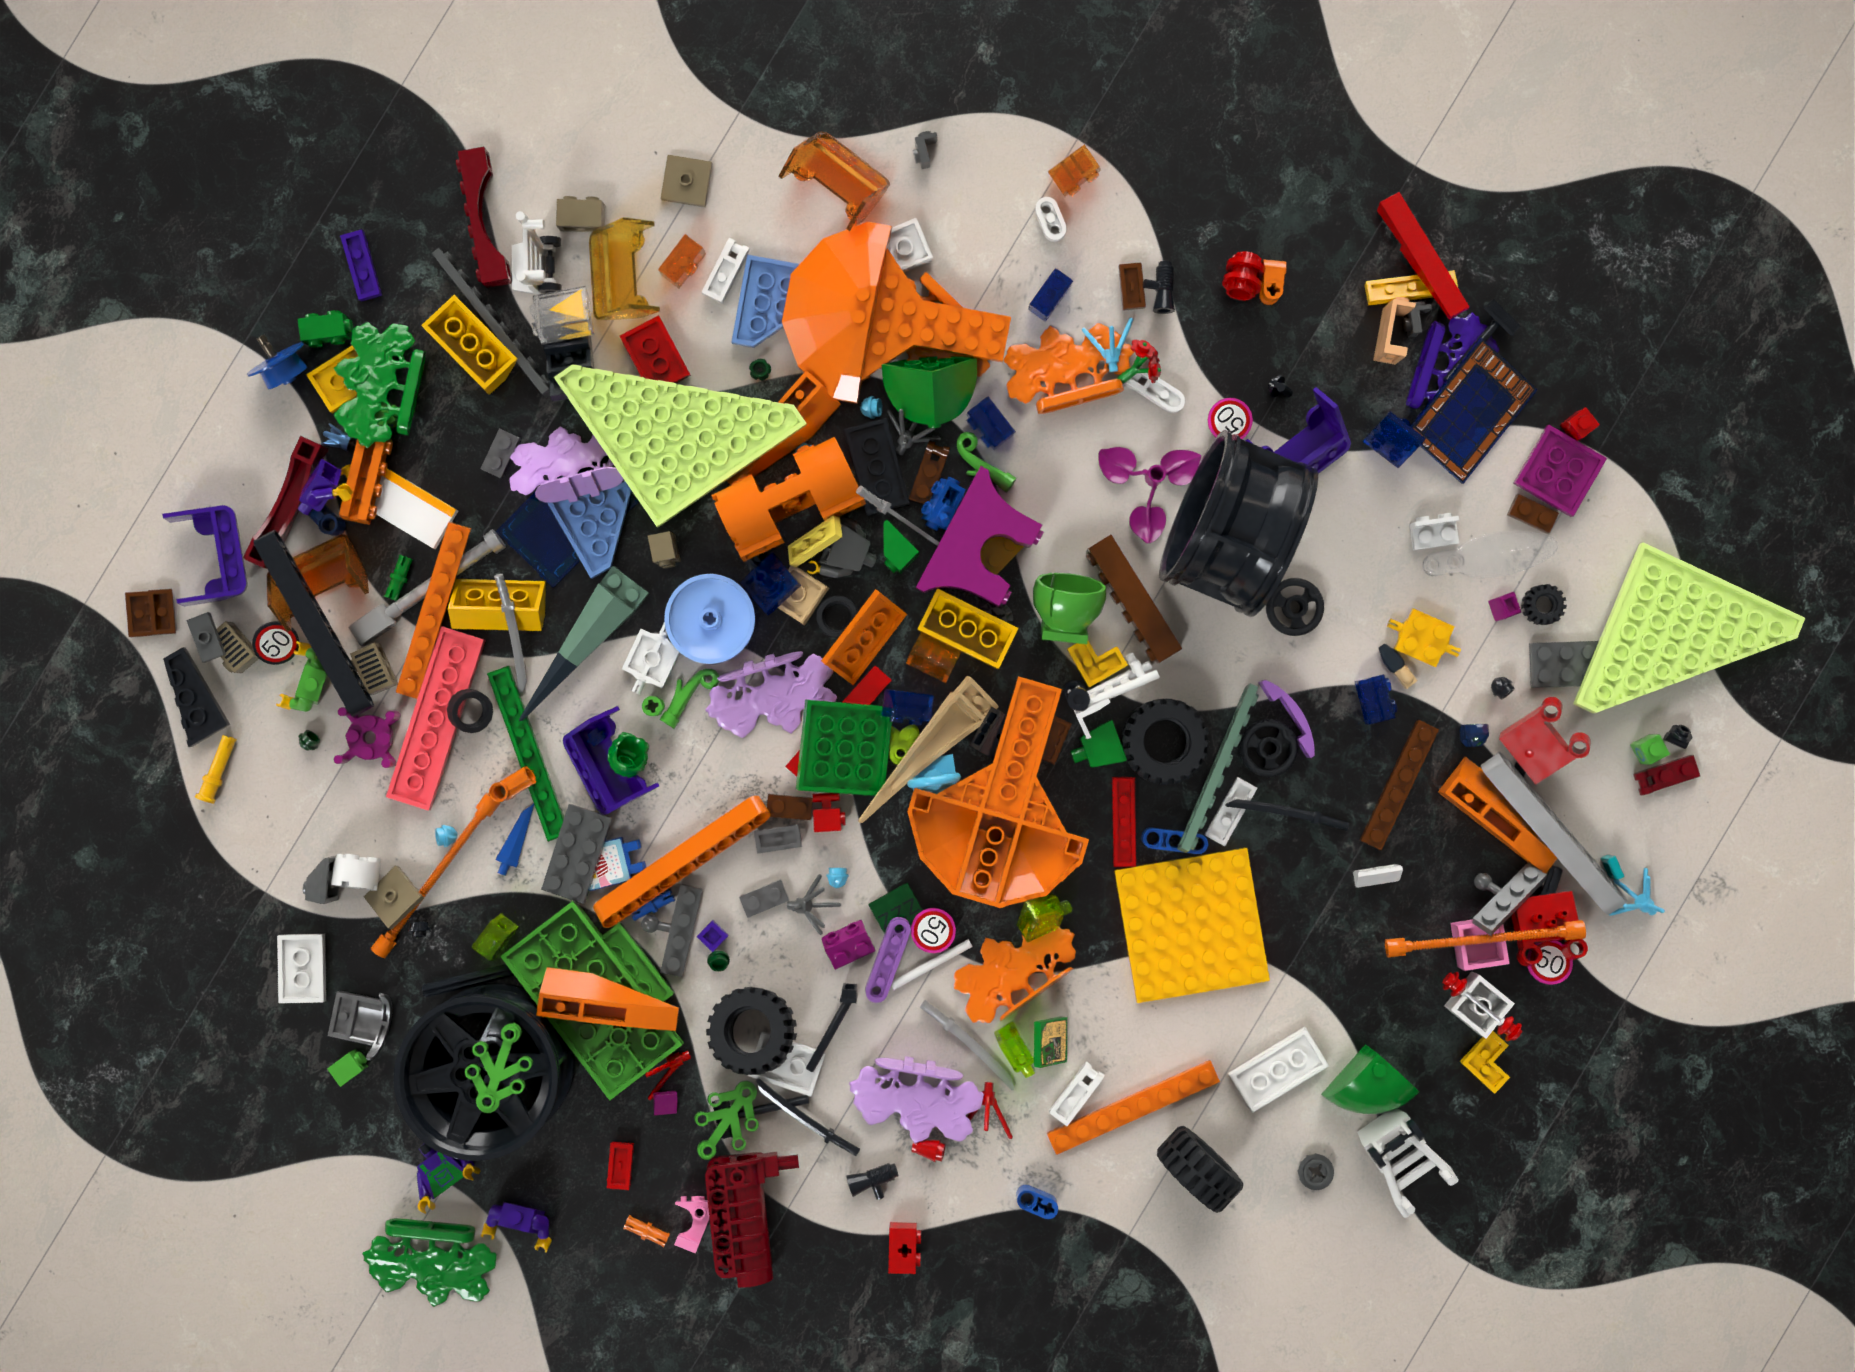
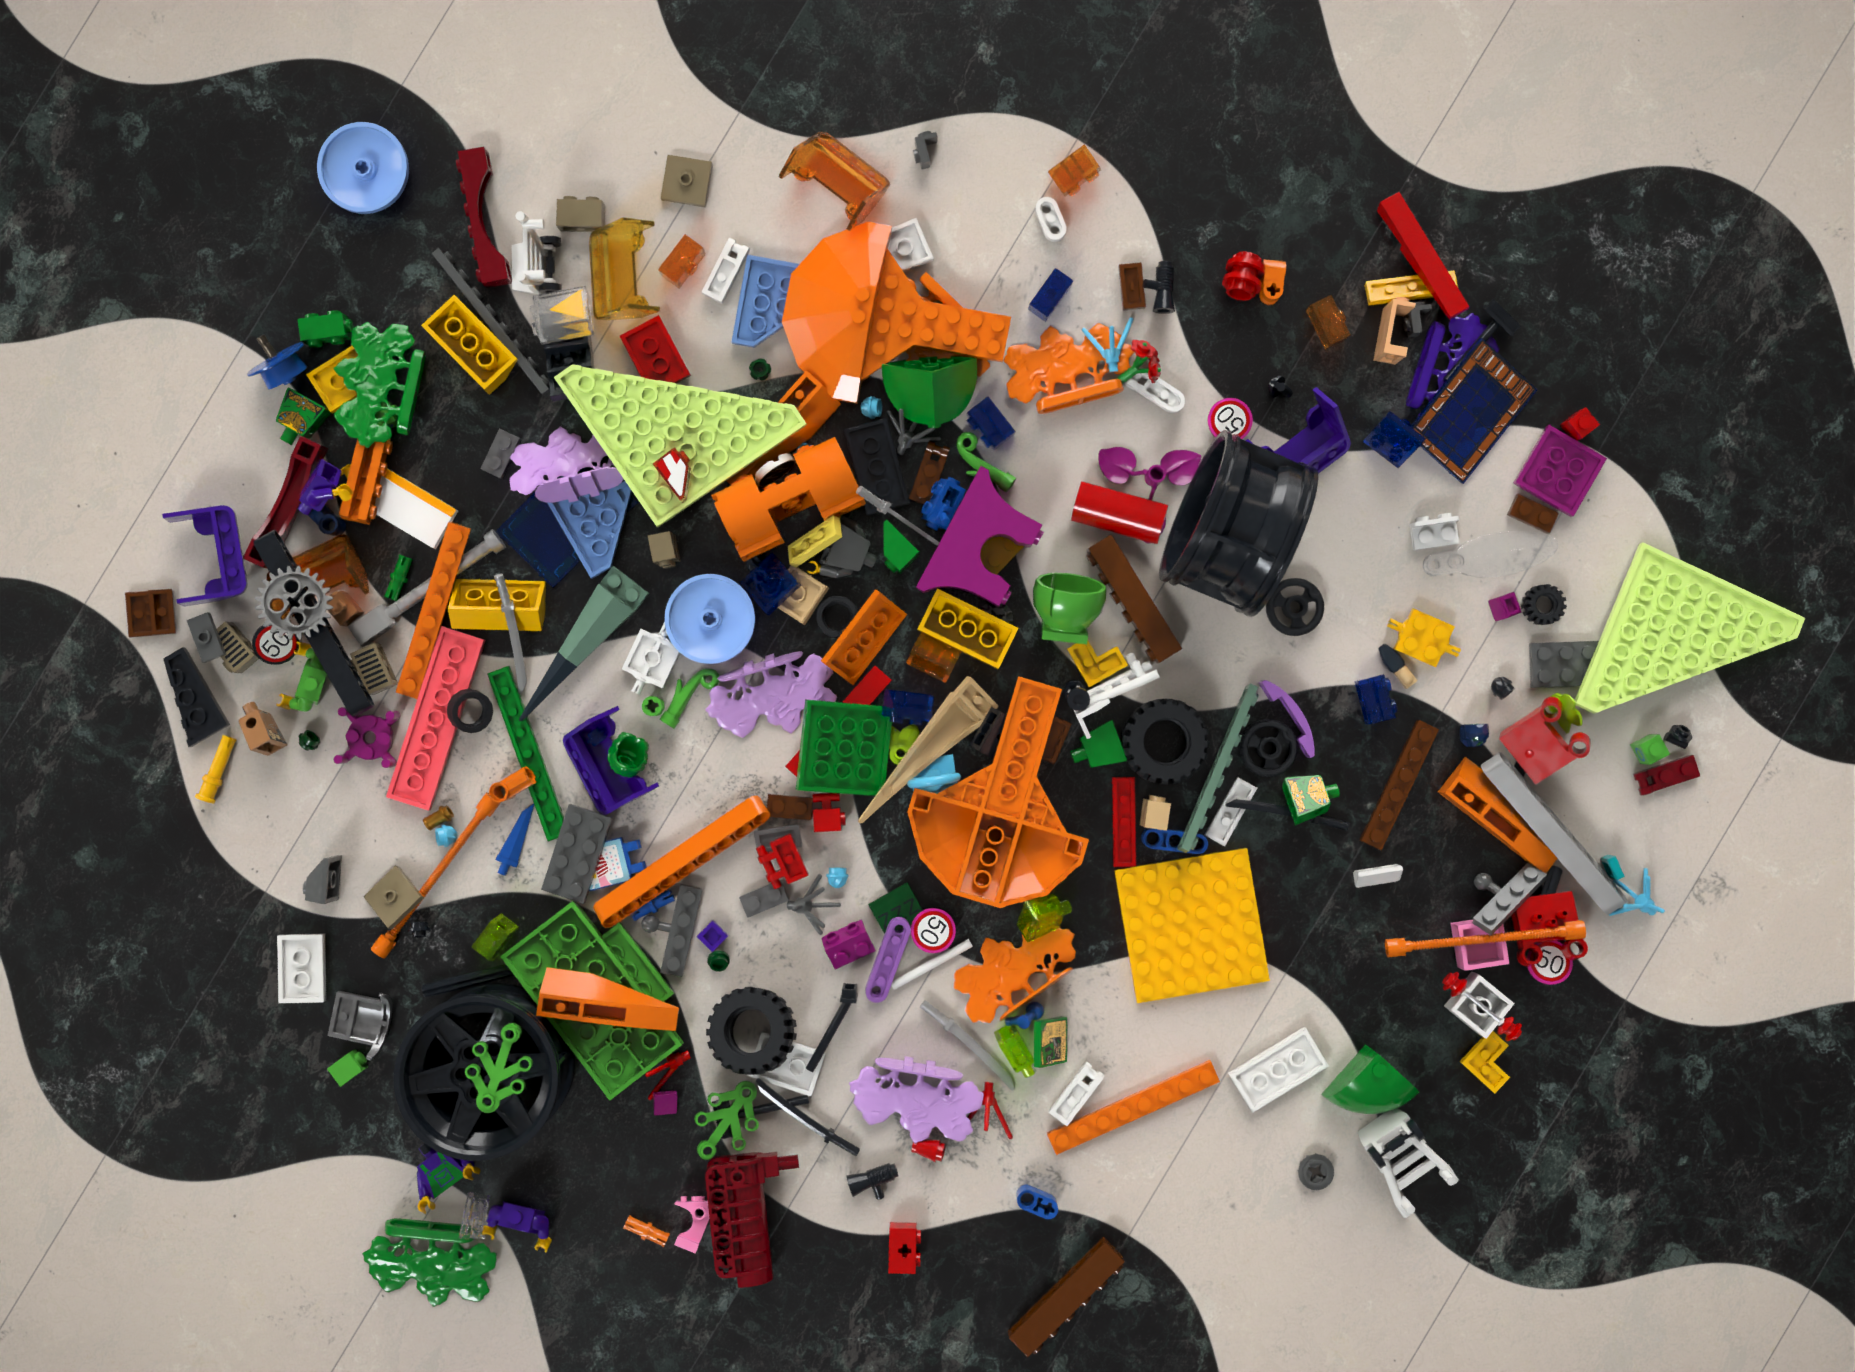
(261, 730): none -> medium nougat torso
(277, 590): none -> light grey gear
(300, 416): none -> torso
(338, 439): flat silver piece -> none
(344, 609): none -> medium nougat brick
(356, 872): white brick -> none
(361, 265): dark purple plate -> none
(363, 167): none -> light blue dish
(438, 817): none -> pearl gold pin
(474, 1216): none -> clear plate
(620, 1165): red plate -> none
(675, 472): none -> slope
(774, 470): none -> tile
(788, 858): none -> red plate
(1034, 1011): none -> blue piece
(1066, 1297): none -> reddish brown brick
(1119, 512): none -> red brick
(1155, 813): none -> tan brick
(1199, 1169): black tyre -> none
(1308, 796): none -> green torso
(1328, 322): none -> clear orange brick
(1569, 715): none -> lime plate

